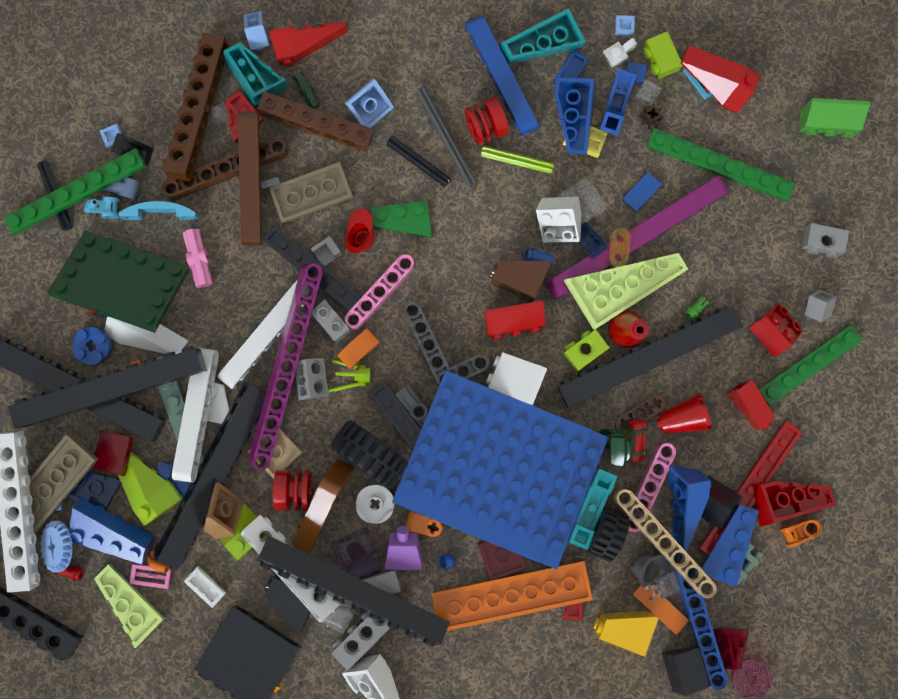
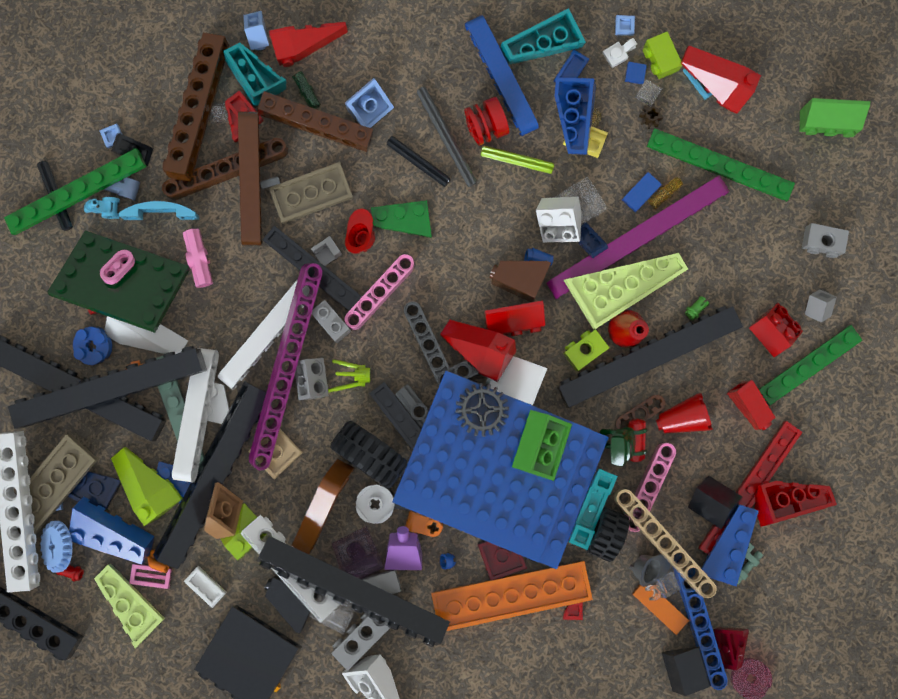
(113, 452): dark red tile -> none
(116, 266): none -> bright pink plate
(292, 490): red wheel -> none
(358, 348): orange slope -> none
(481, 347): none -> red wedge
(481, 392): none -> dark grey gear
(542, 445): none -> bright green slope
(617, 101): blue arch -> none
(619, 248): clear yellow plate -> none
(627, 629): yellow slope -> none
(665, 192): none -> clear yellow axle
(689, 500): blue wedge -> none
(797, 534): orange piece -> none

